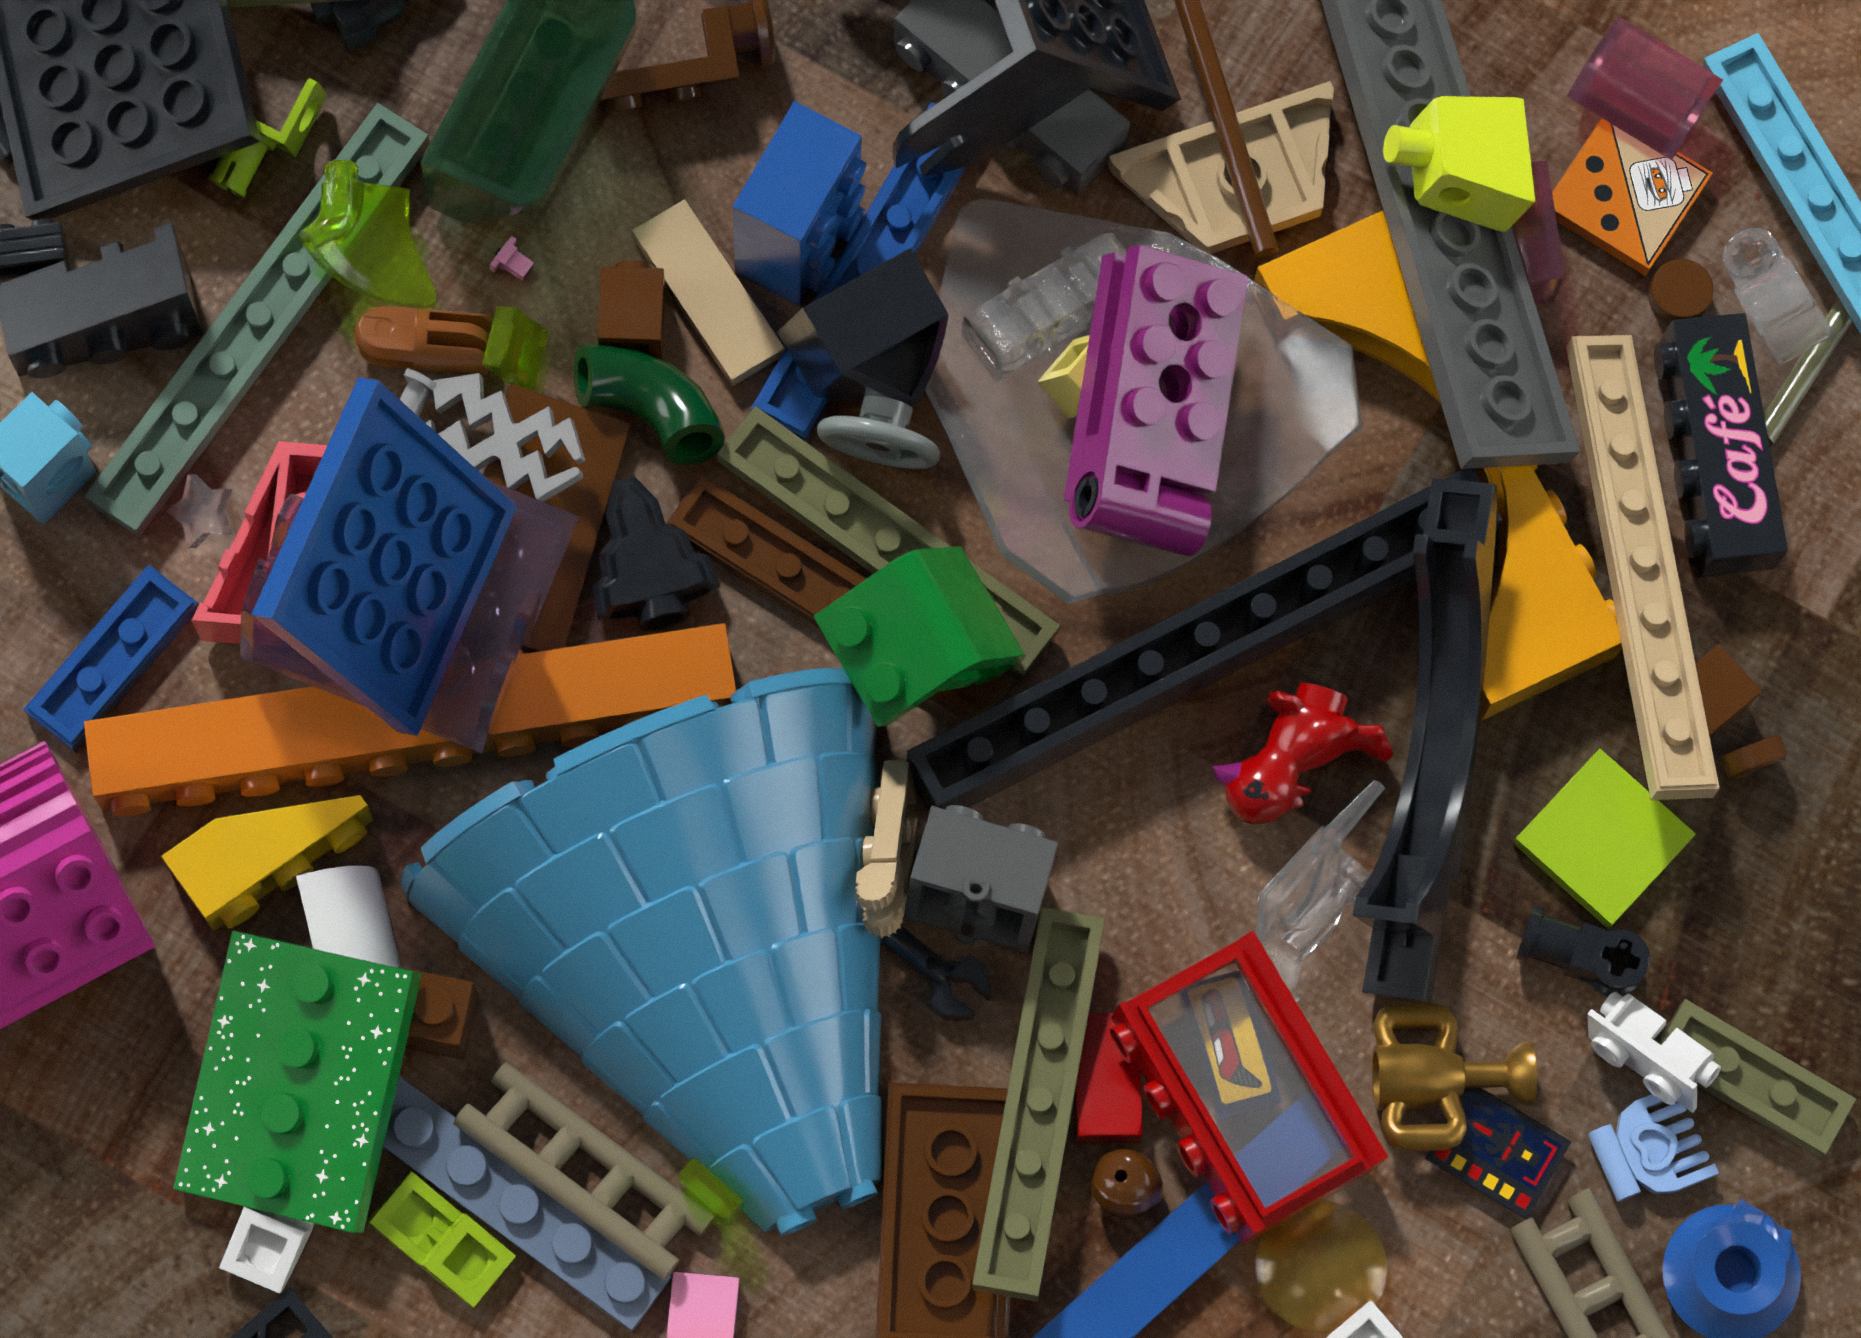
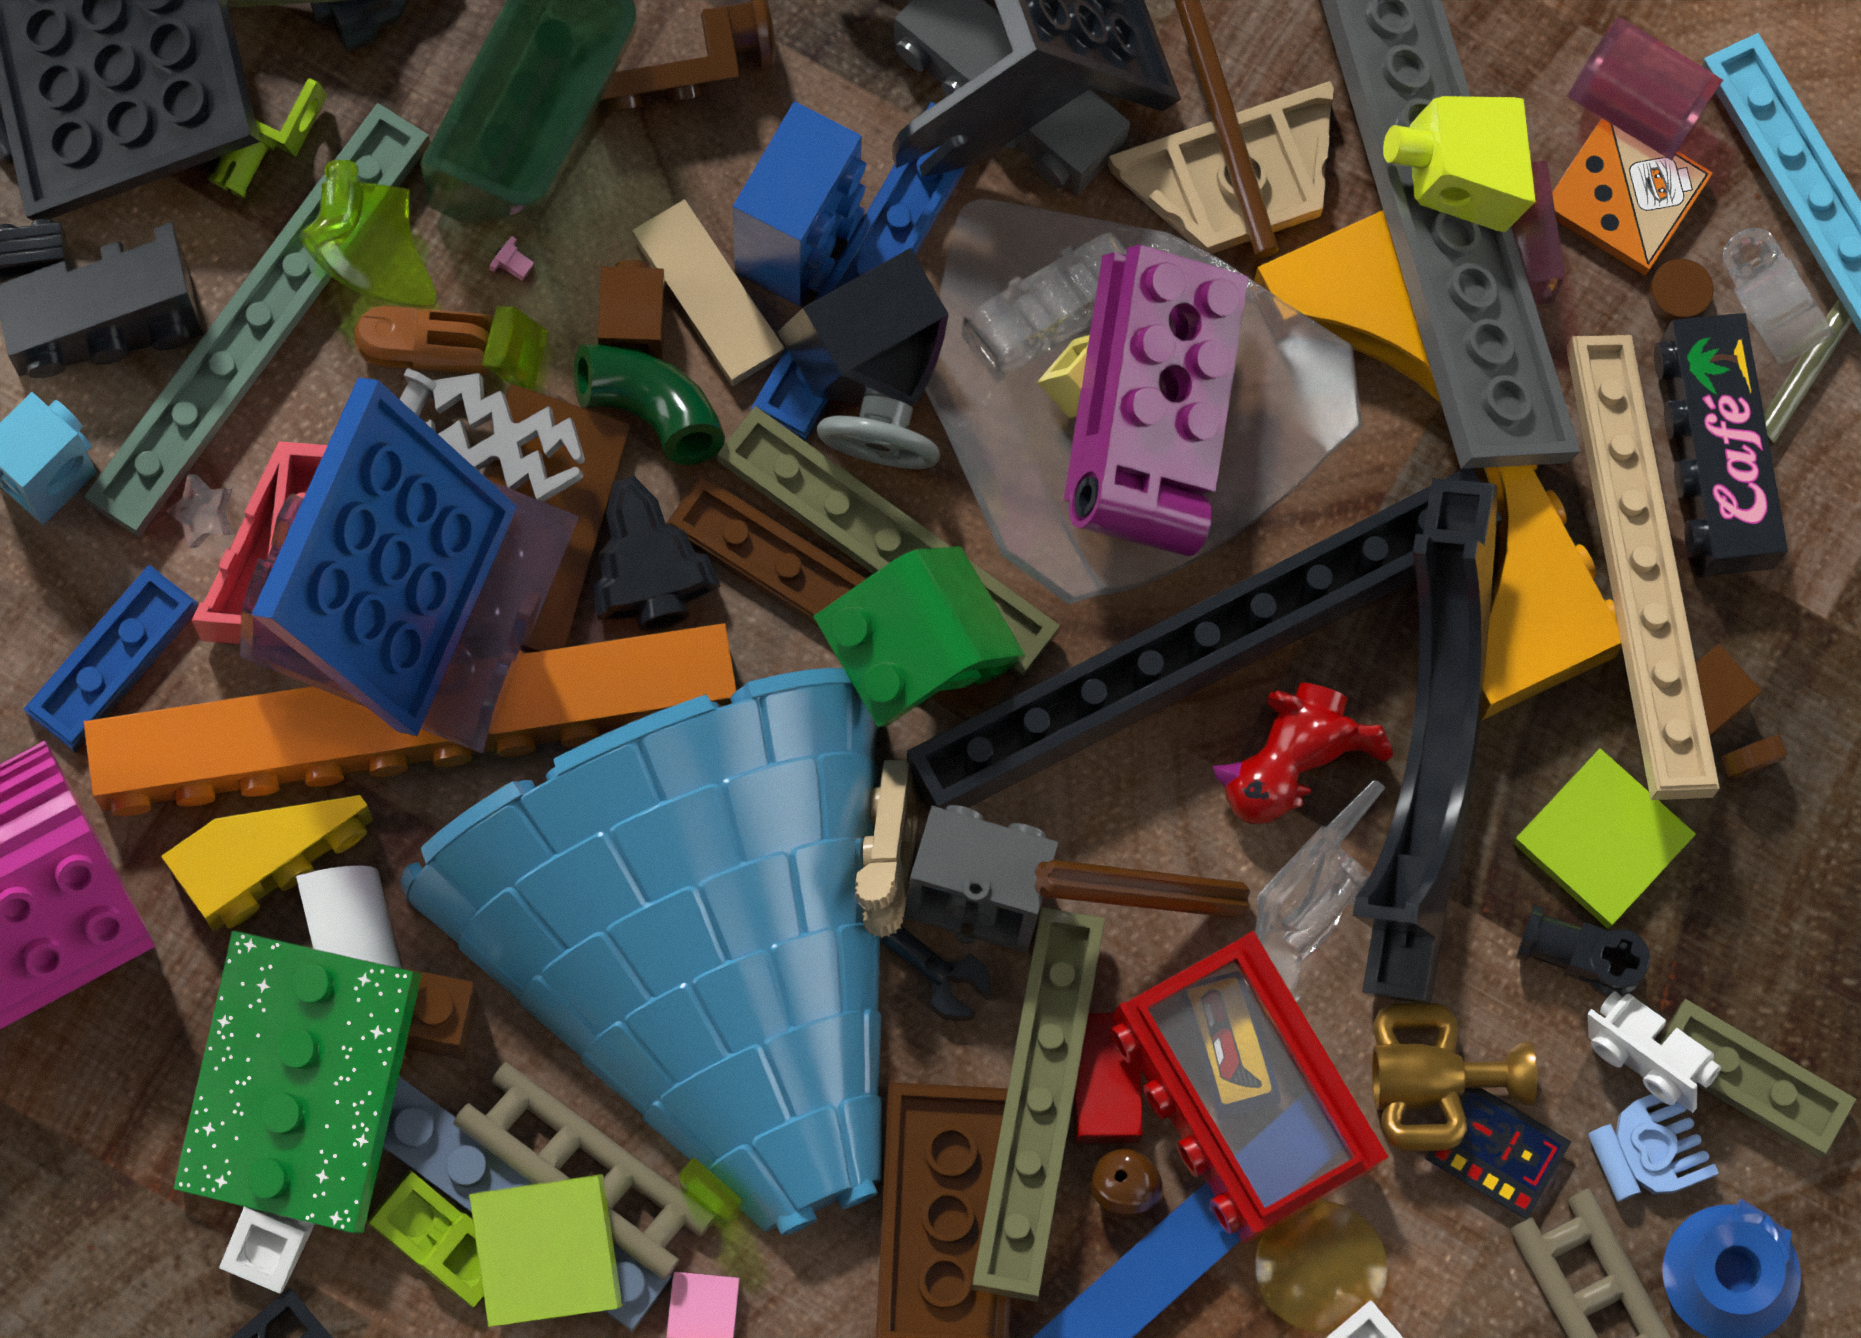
(545, 1250): none -> lime tile
(1141, 888): none -> reddish brown axle

